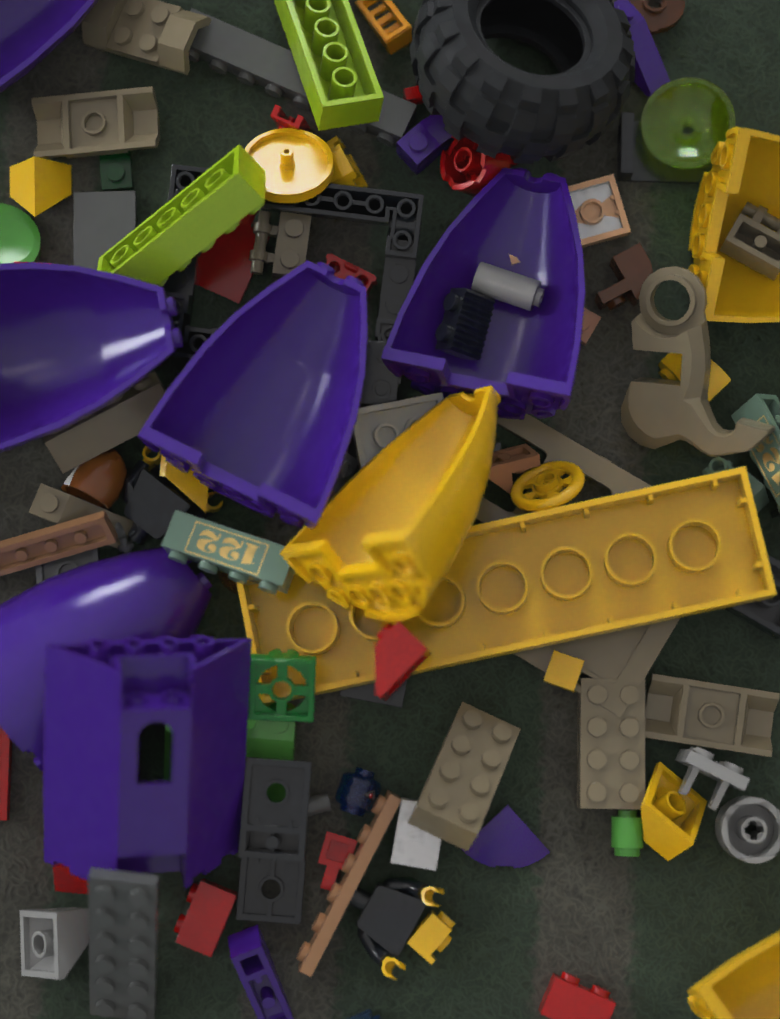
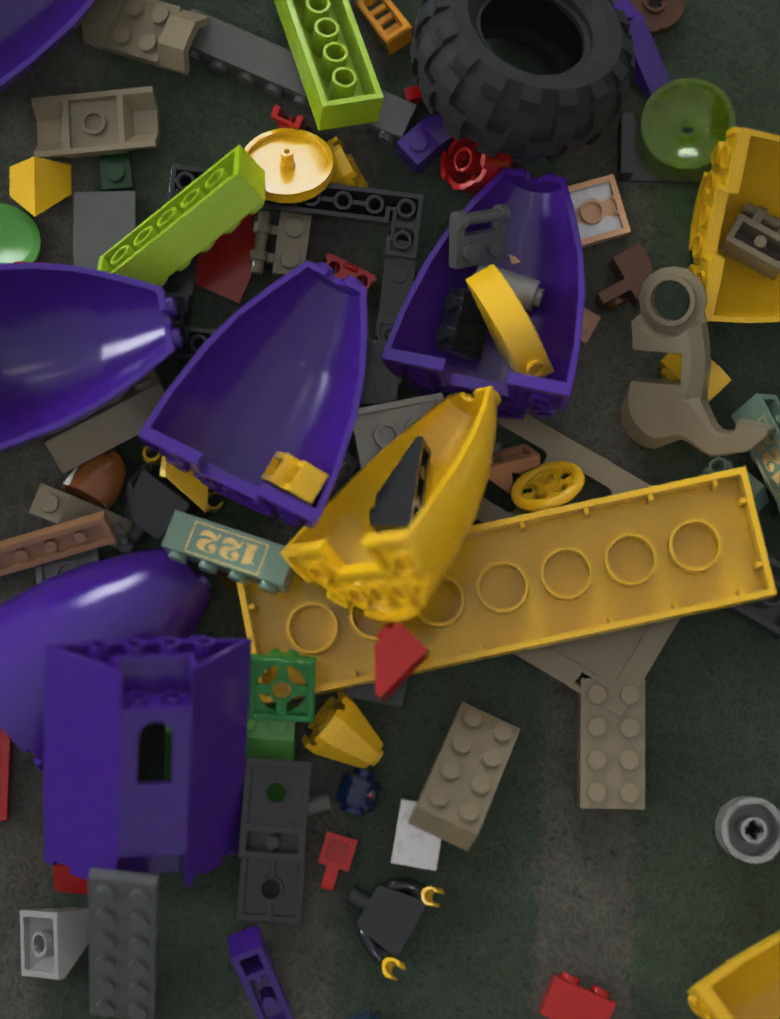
(205, 917): red piece -> none
(294, 476): none -> yellow slope
(341, 894): medium nougat plate -> none
(343, 734): none -> yellow cone
(404, 490): none -> black slope
(431, 935): yellow brick -> none
(478, 246): none -> dark grey plate
(506, 842): dark purple brick -> none
(508, 323): none -> yellow brick
(563, 671): yellow tile -> none
(627, 833): bright green brick -> none
(668, 817): yellow slope -> none
(710, 715): dark tan piece -> none
(724, 772): light grey plate -> none

